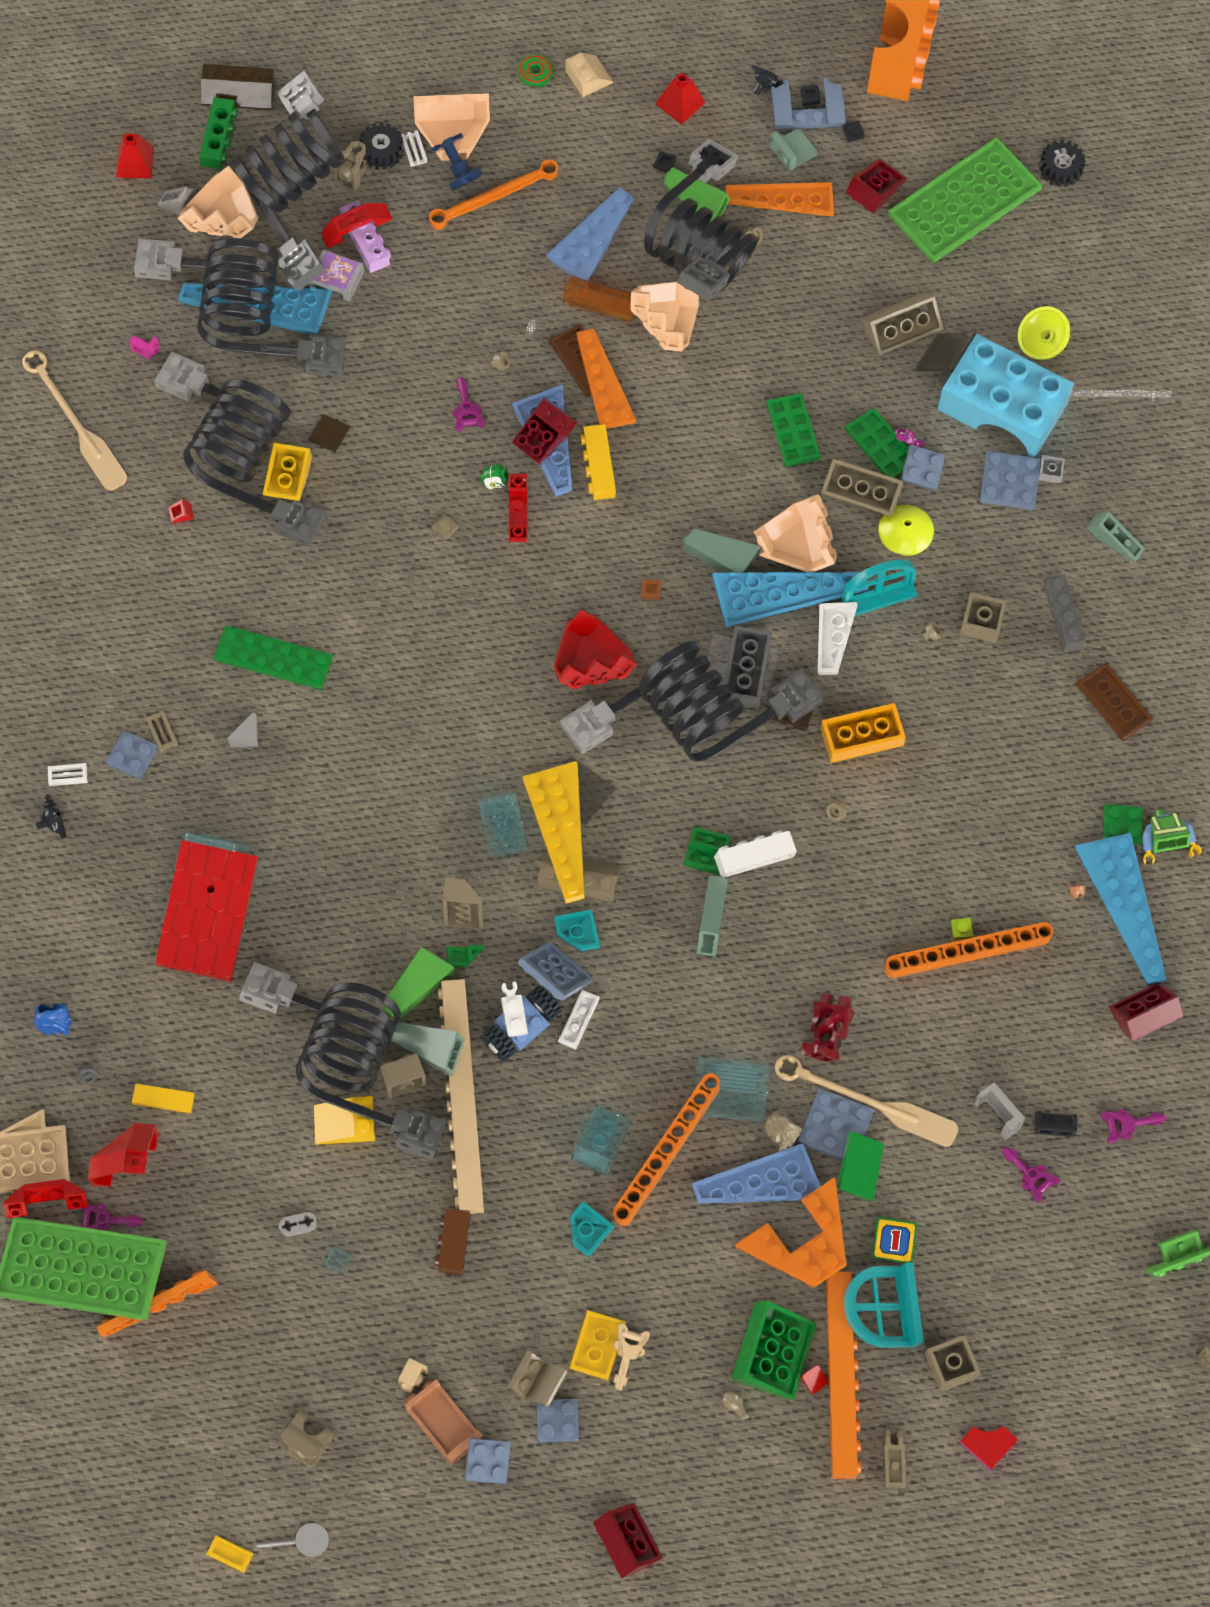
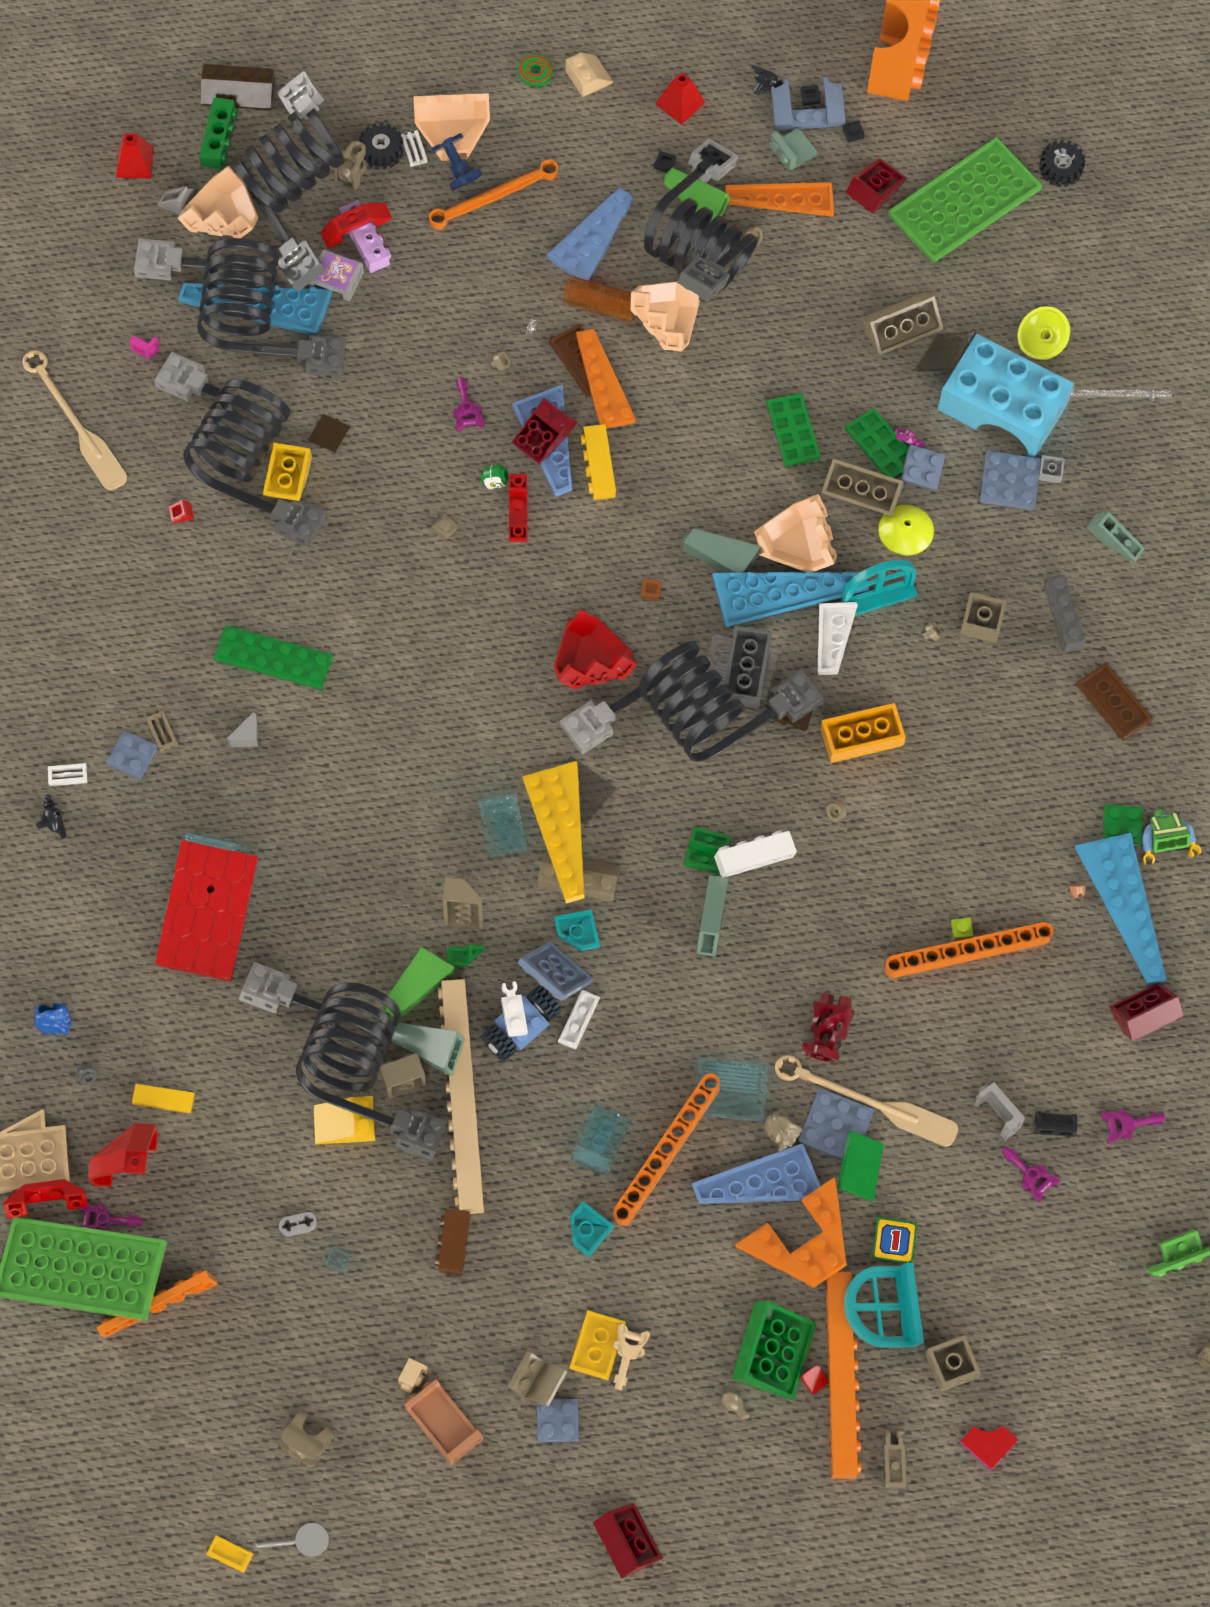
(487, 1460): sand blue plate -> none

